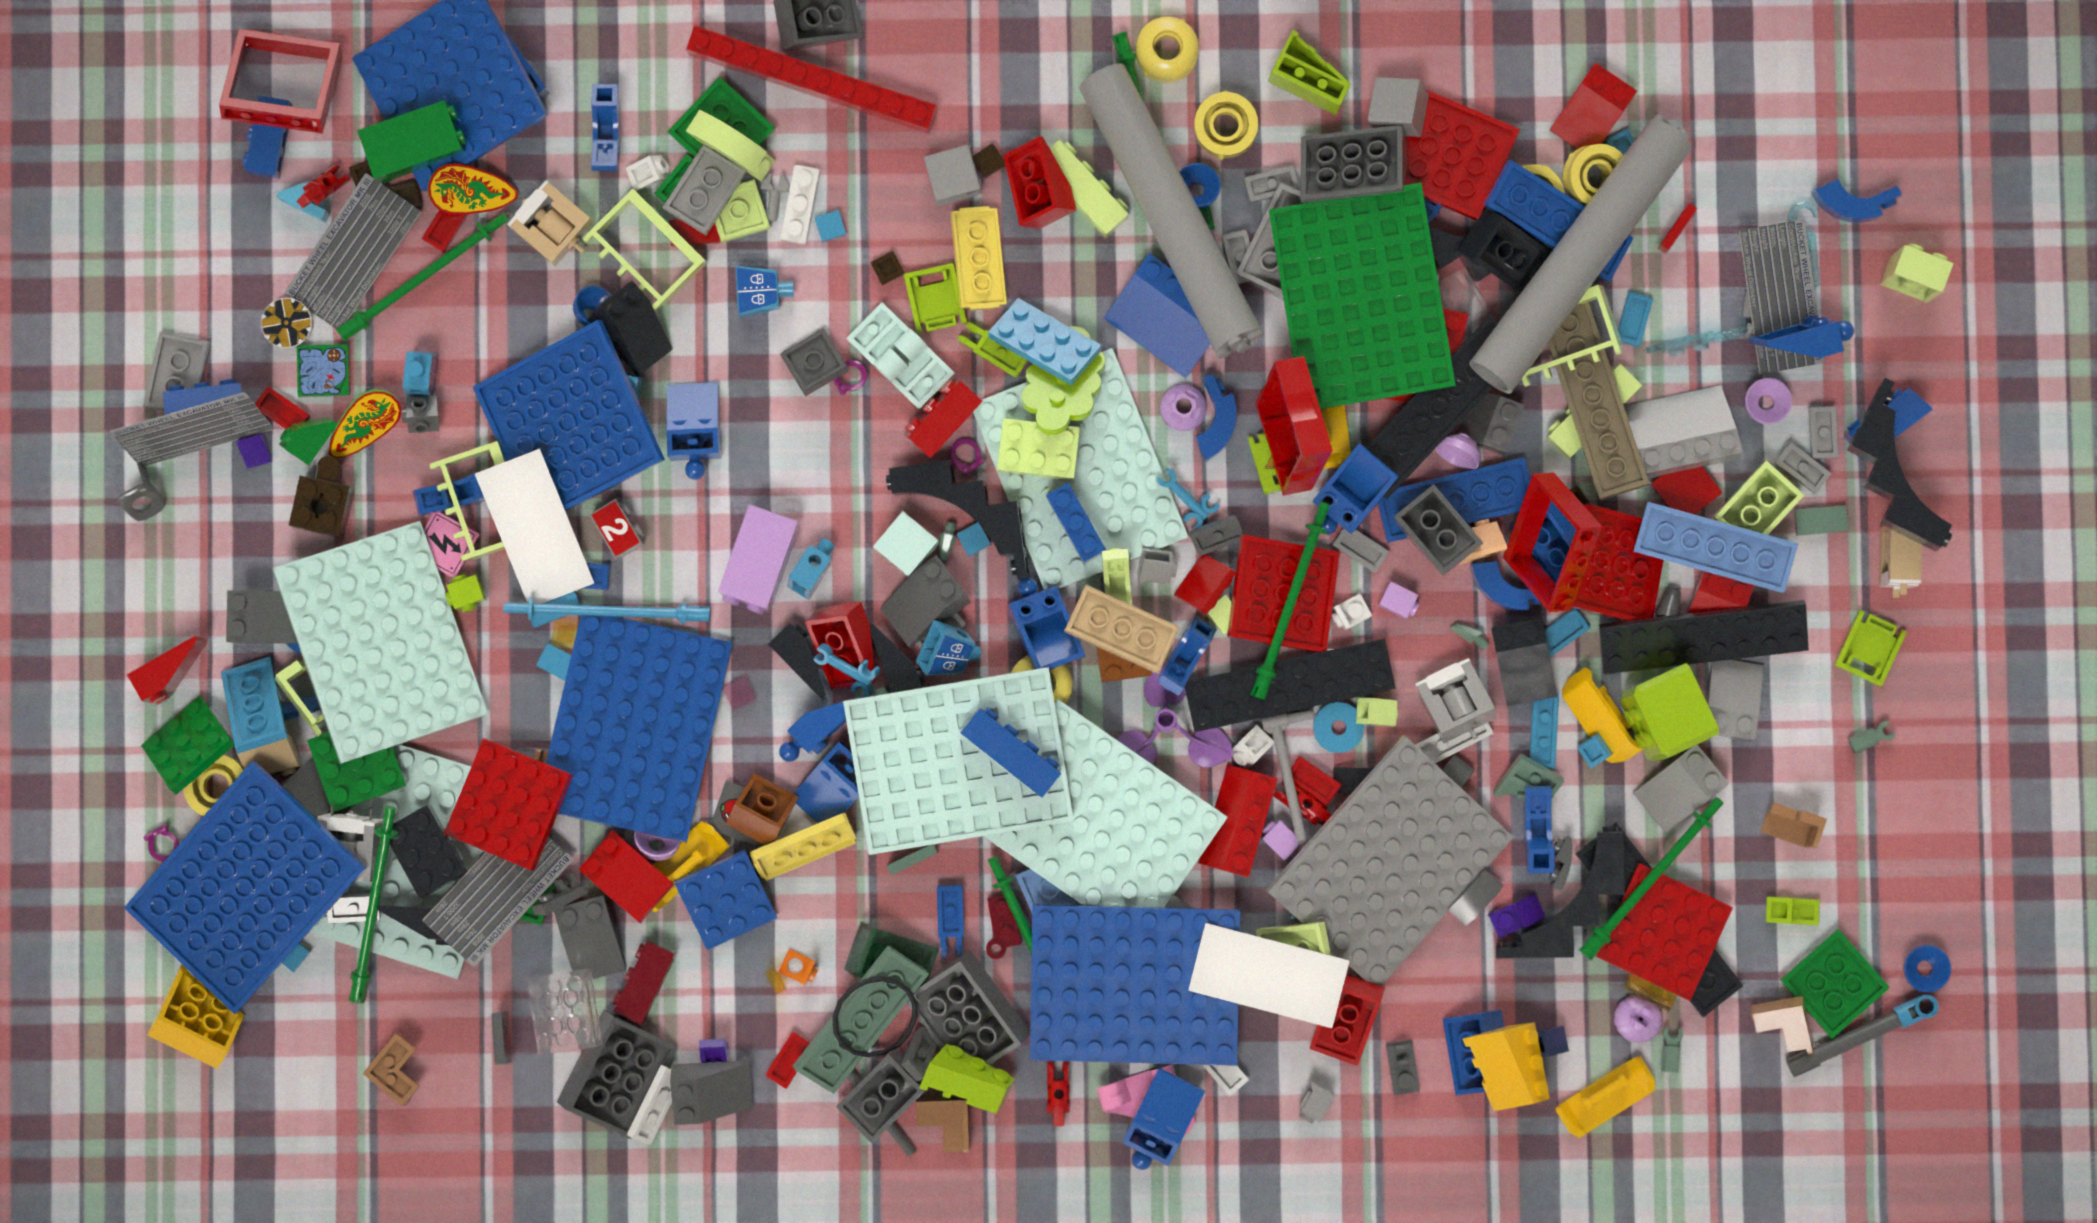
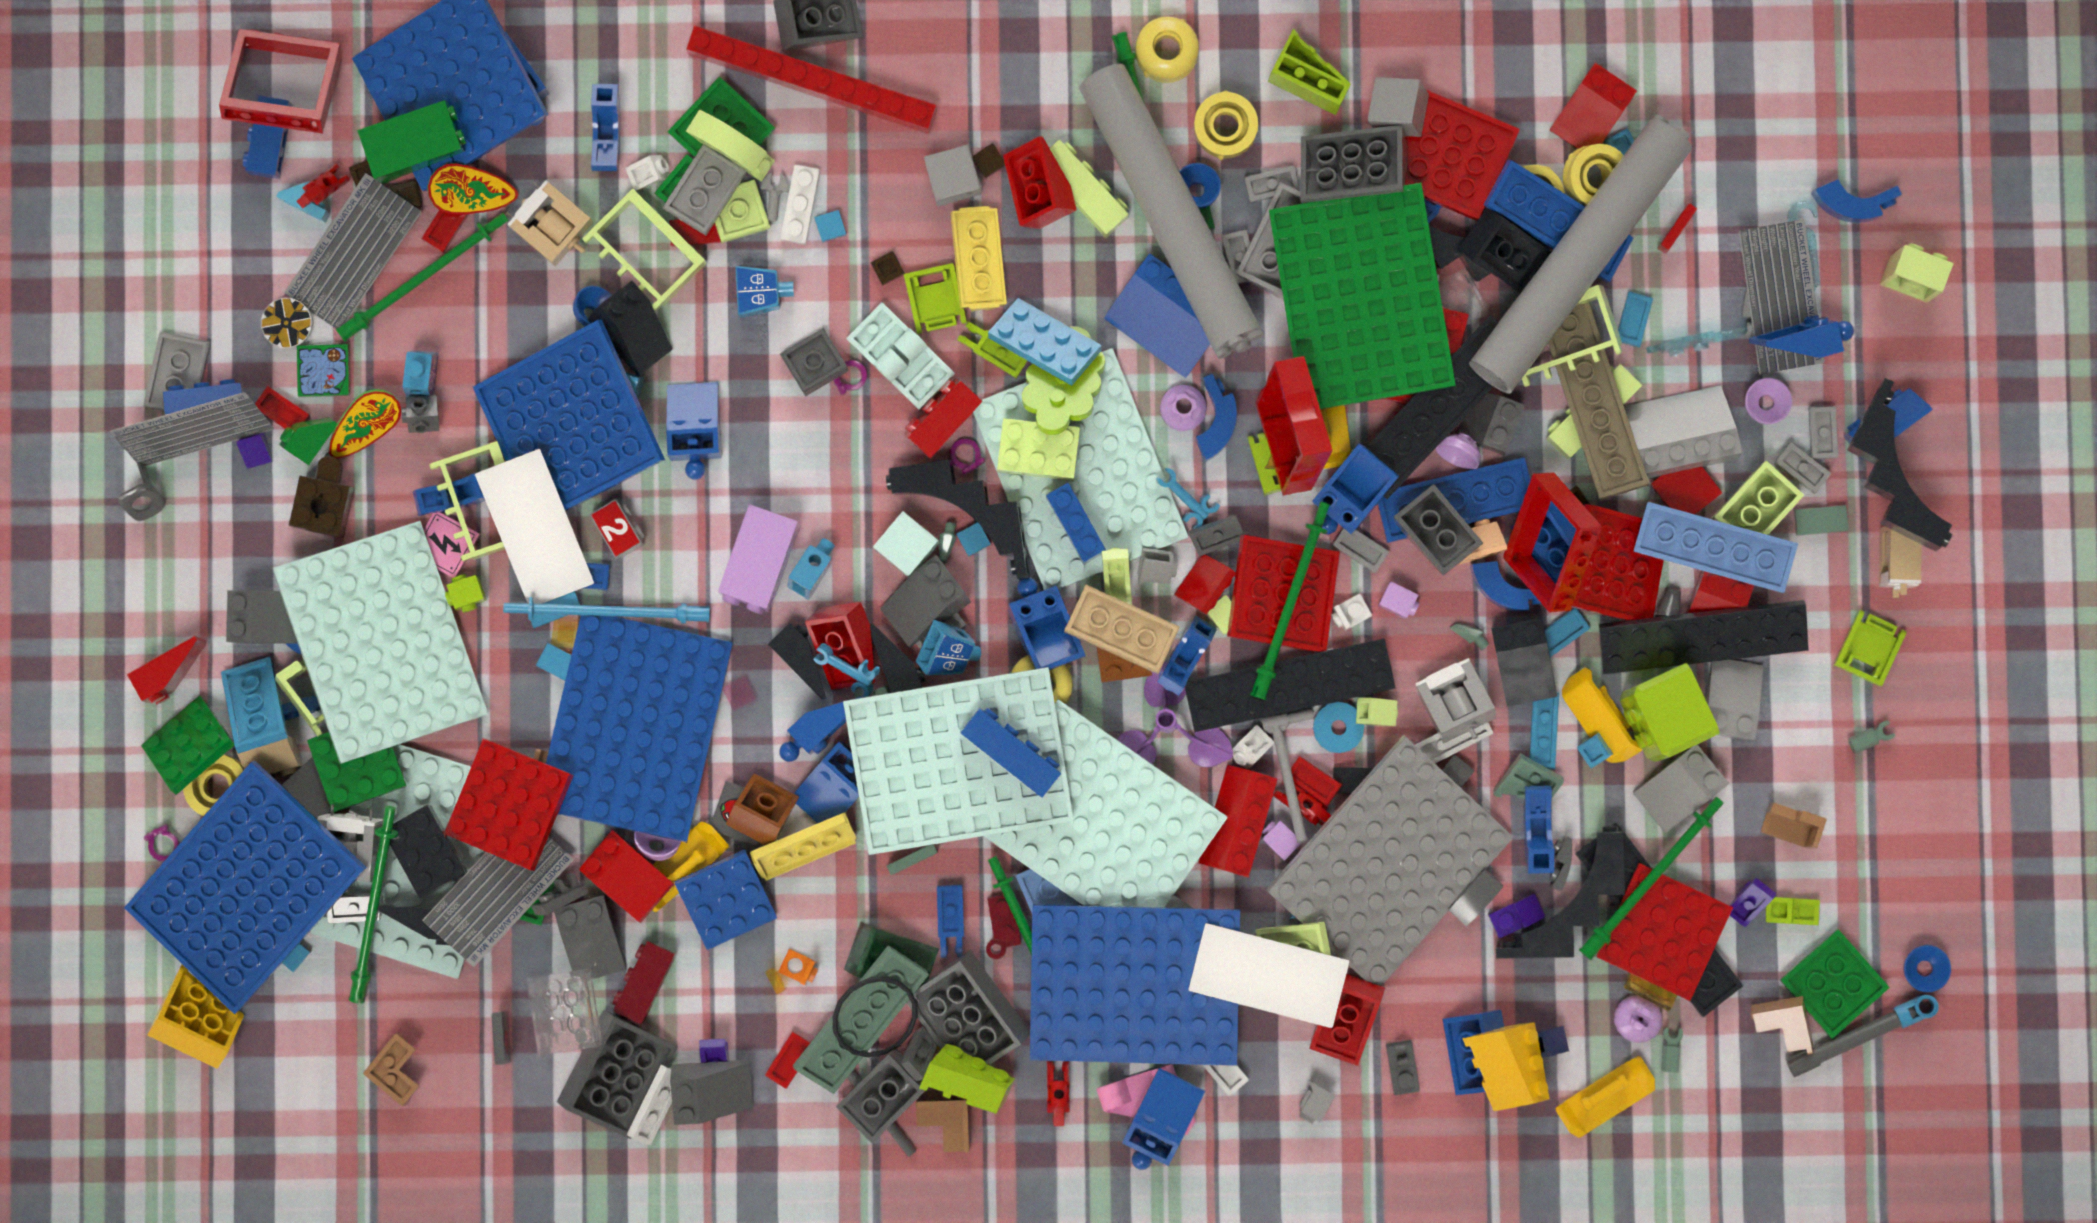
(1751, 901): none -> dark purple slope

